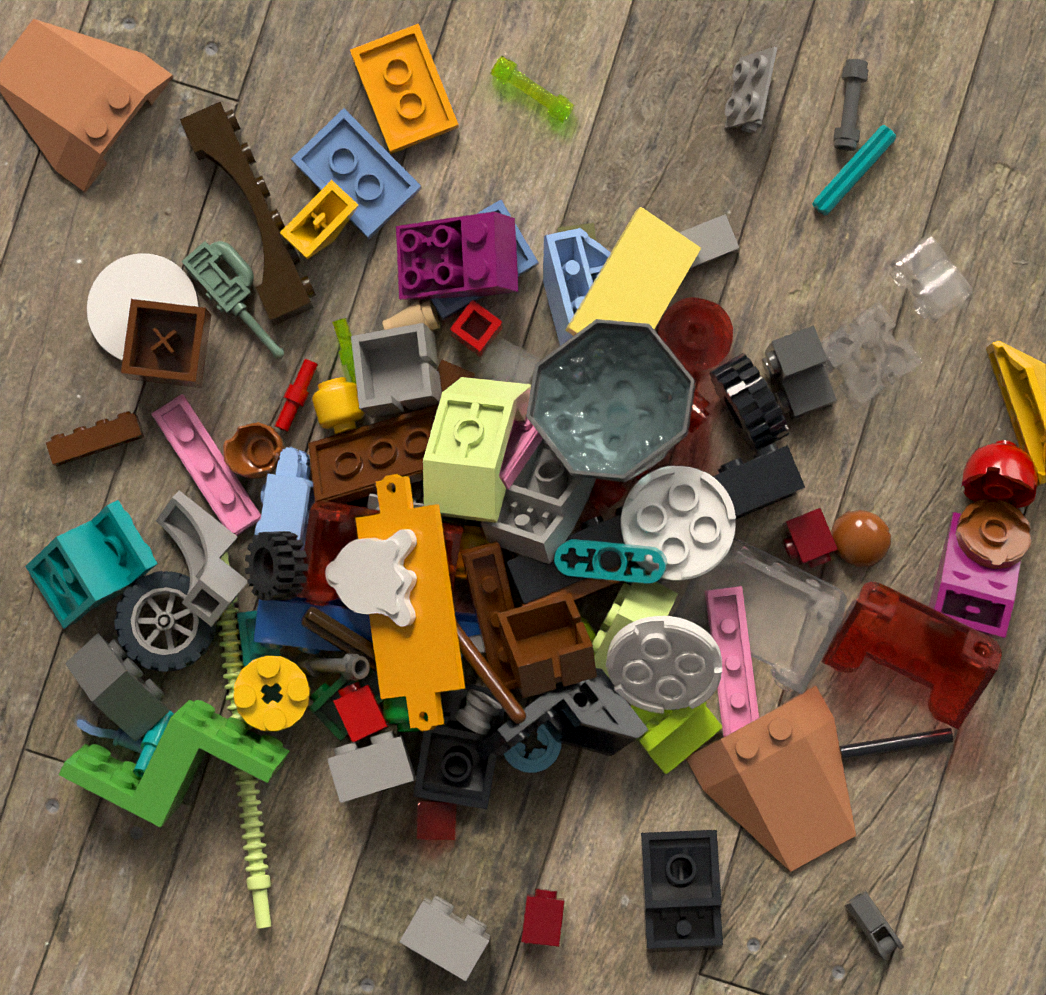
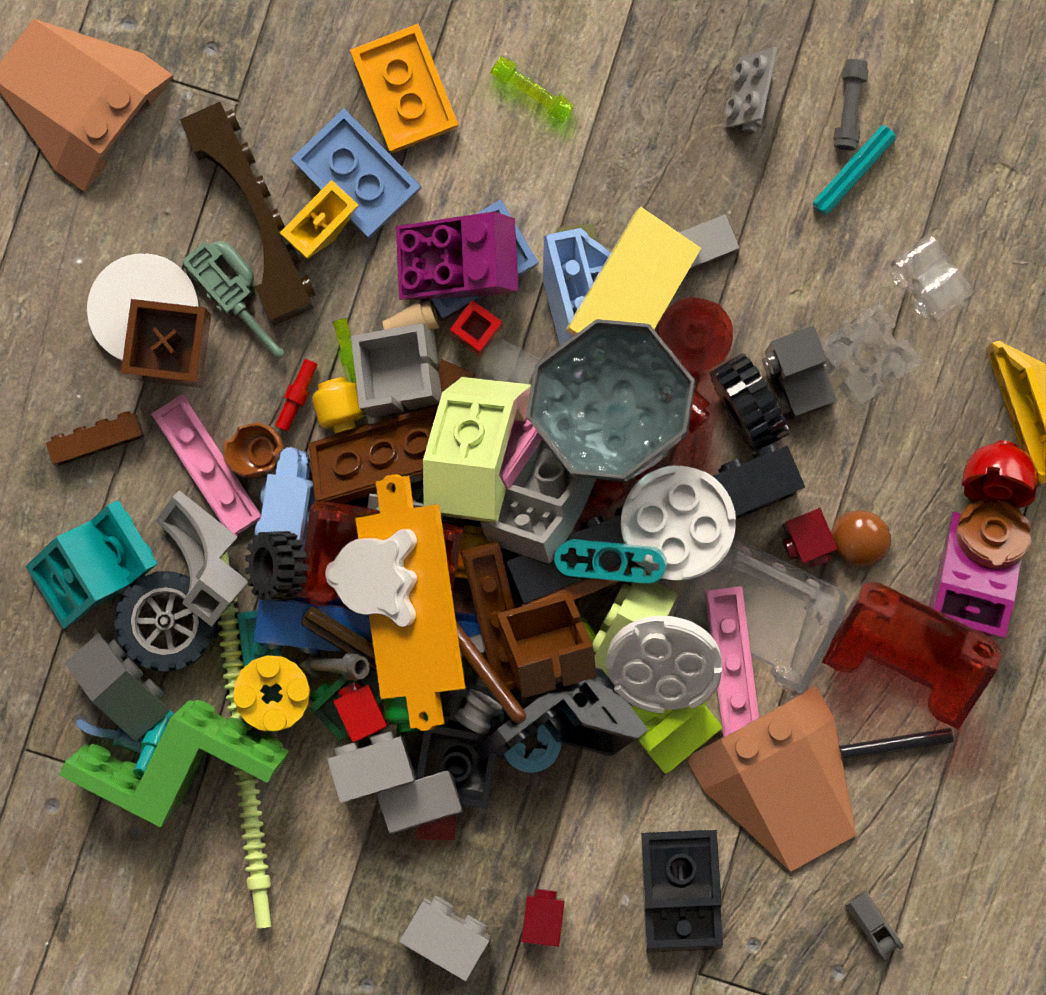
(419, 802): none -> light grey slope

